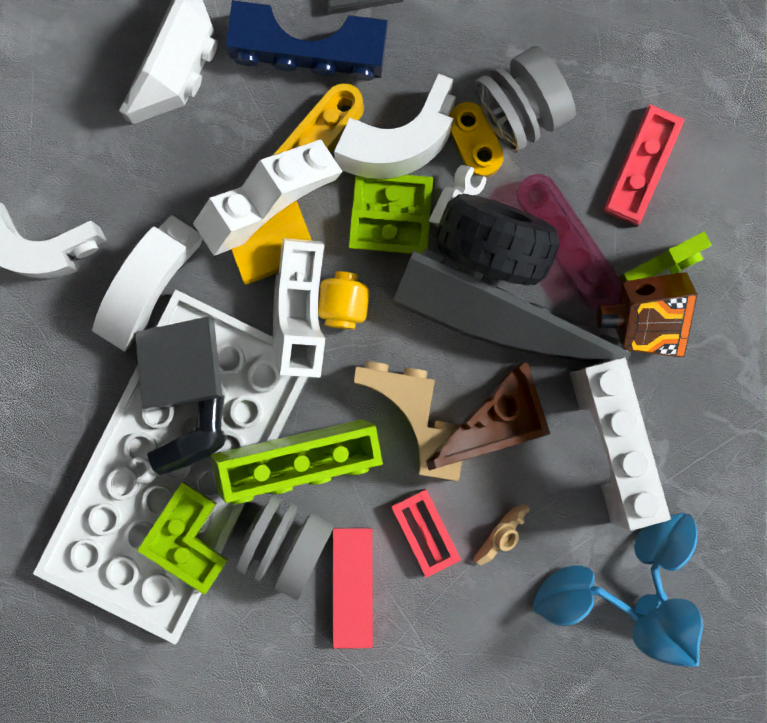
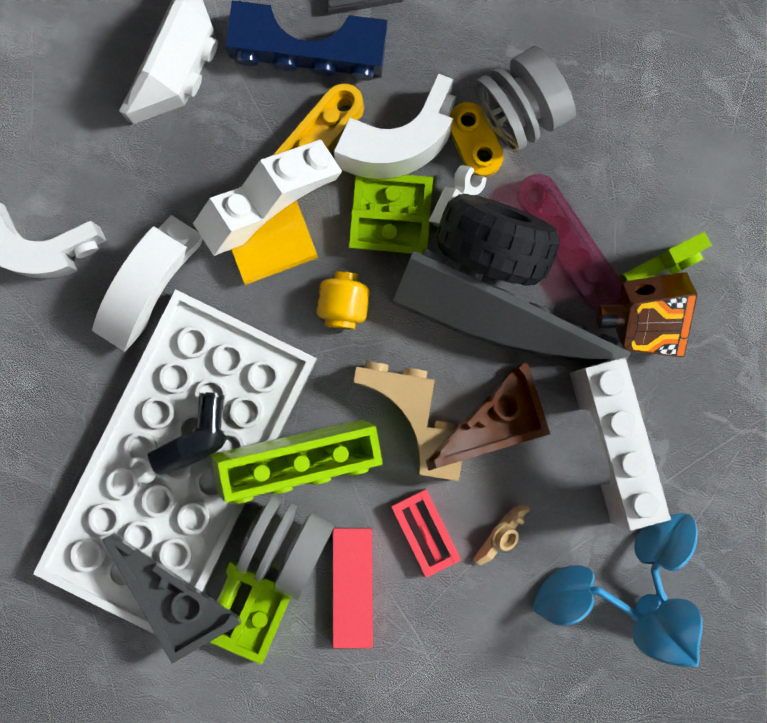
(174, 541): lime plate -> none
(174, 608): none -> dark grey wing
(178, 364): dark grey tile -> none
(259, 615): none -> lime plate
(296, 327): white arch -> none
(643, 165): coral tile -> none

